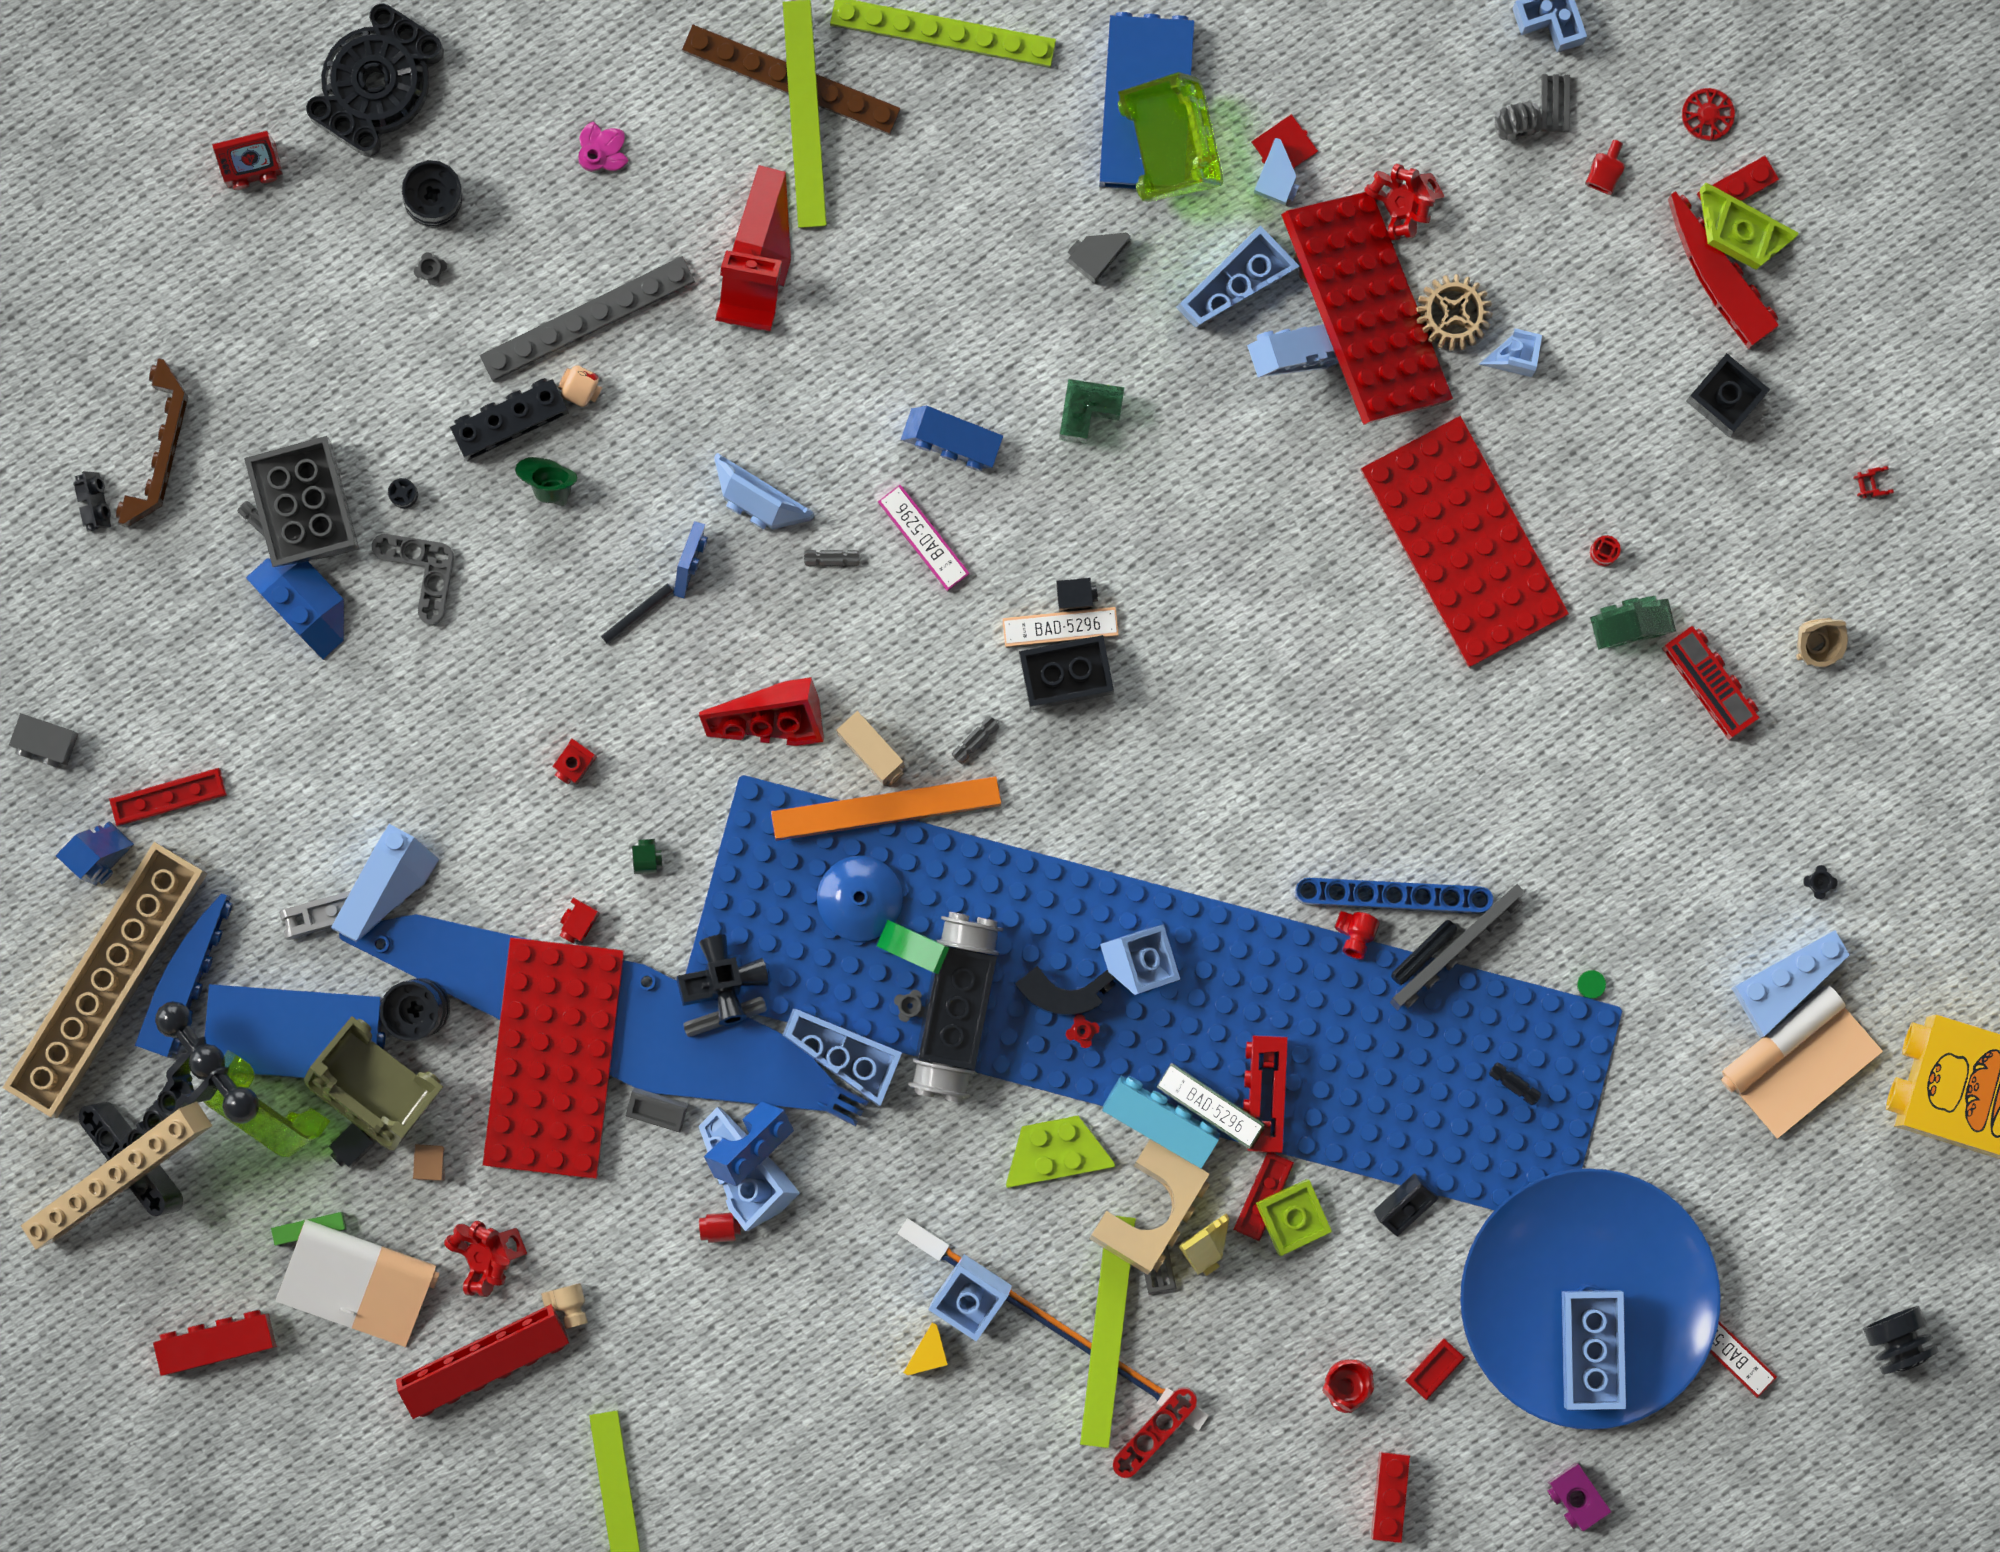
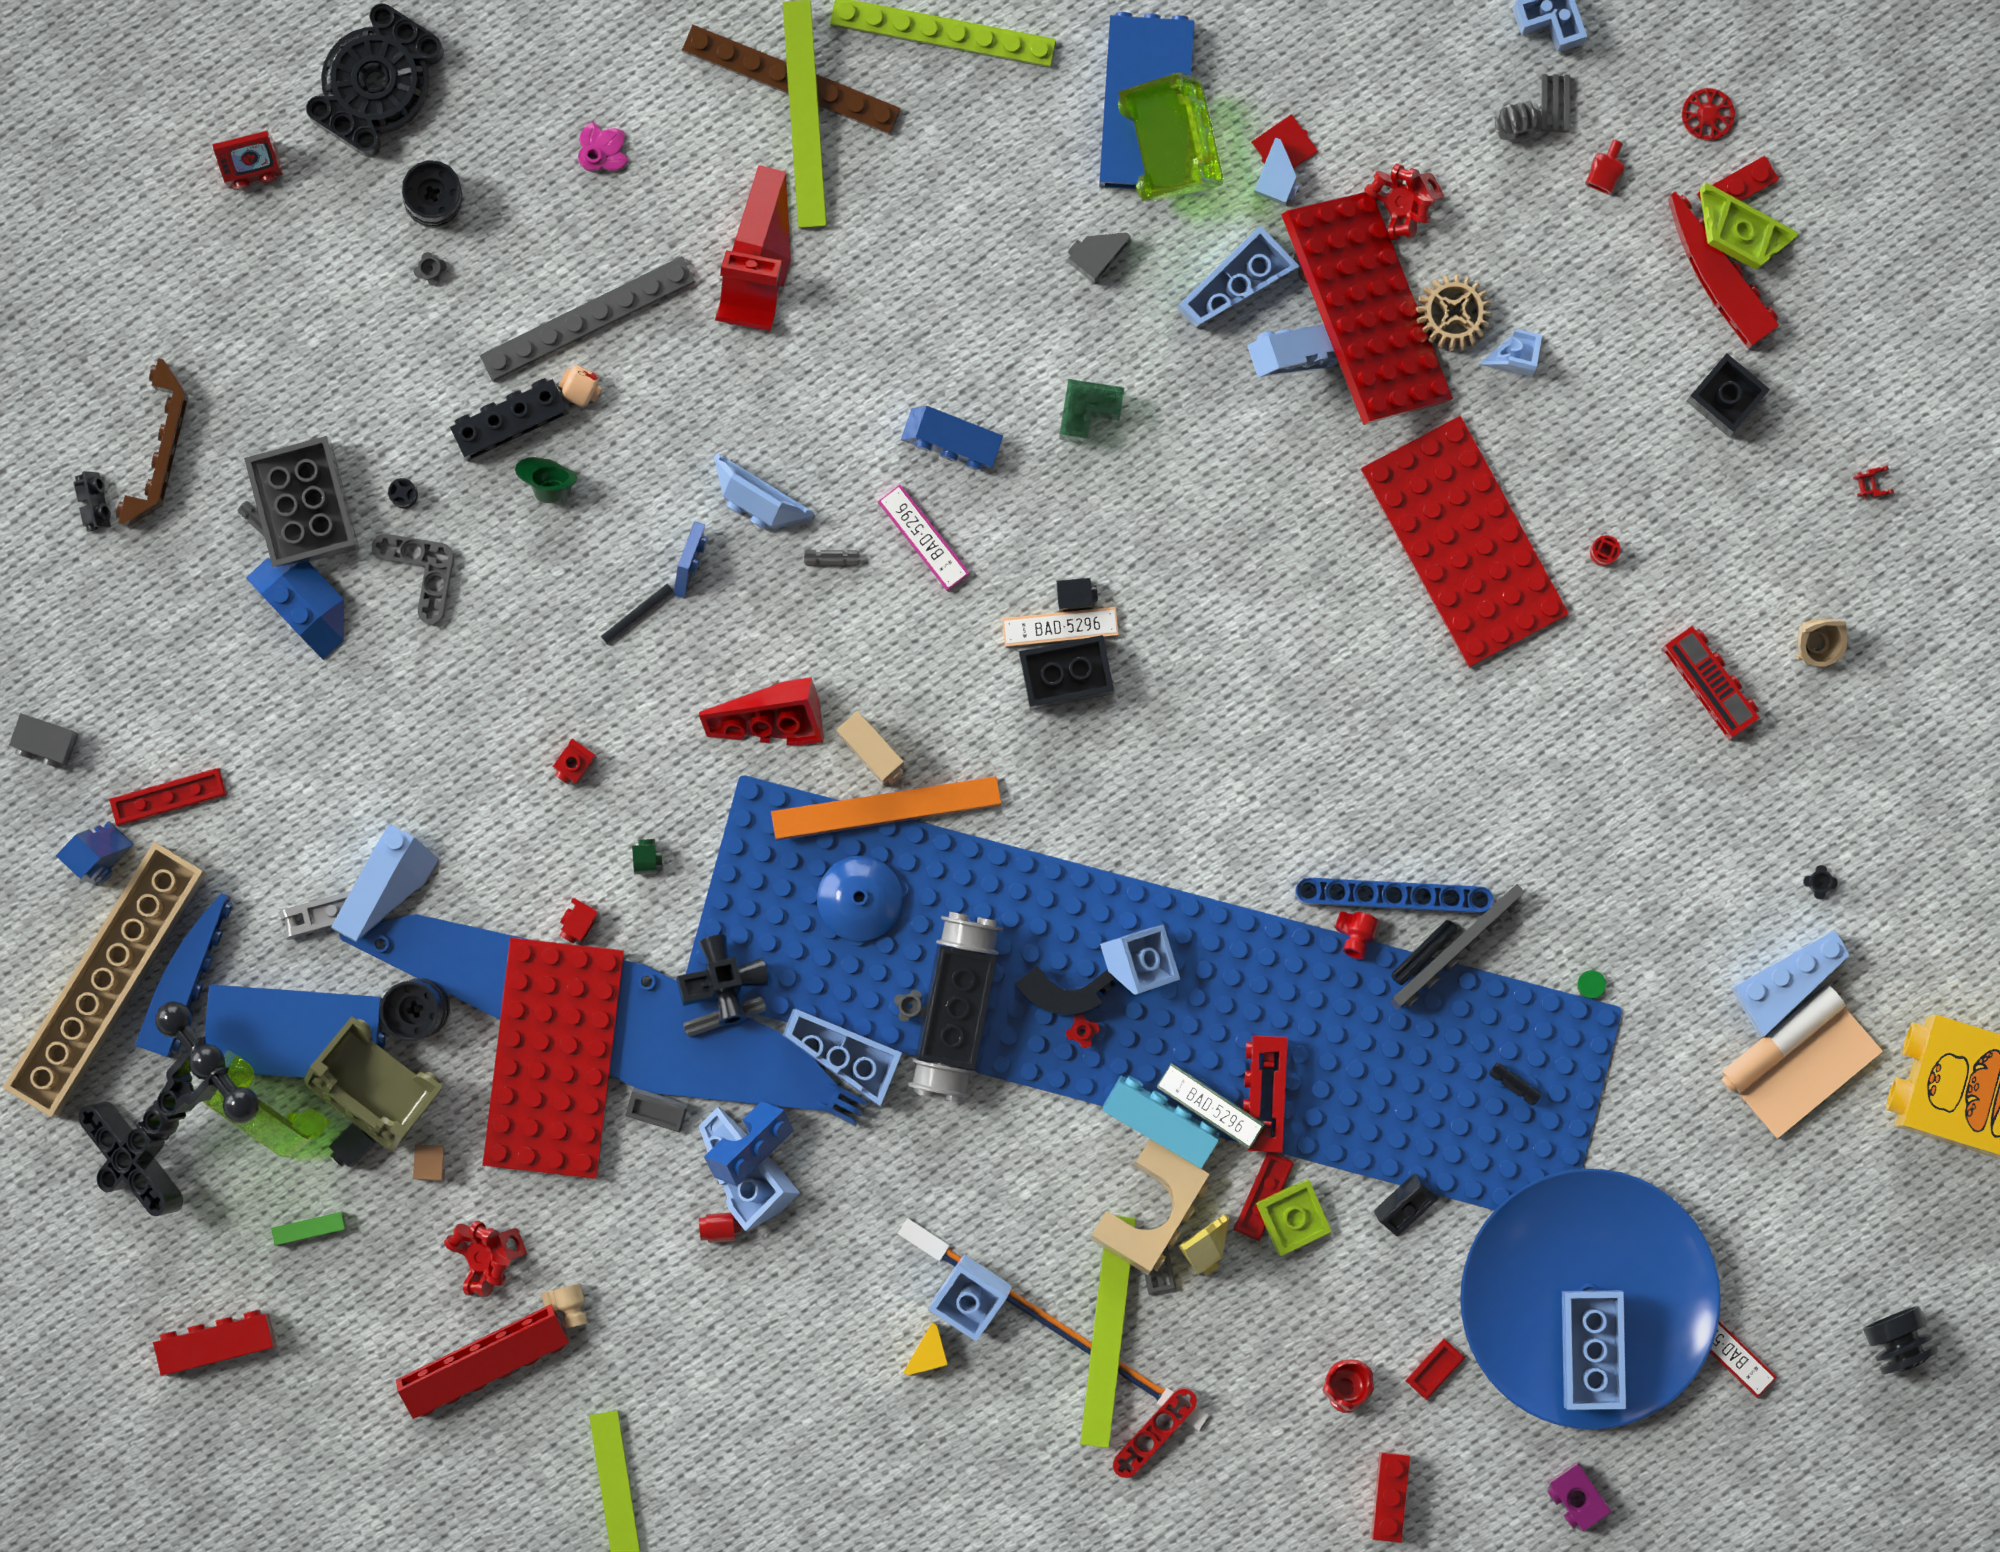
(116, 1175): tan brick -> none
(356, 1283): door -> none
(912, 946): slope -> none
(975, 739): dark grey axle -> none
(1056, 1151): lime wing -> none
(1632, 622): clear green brick -> none

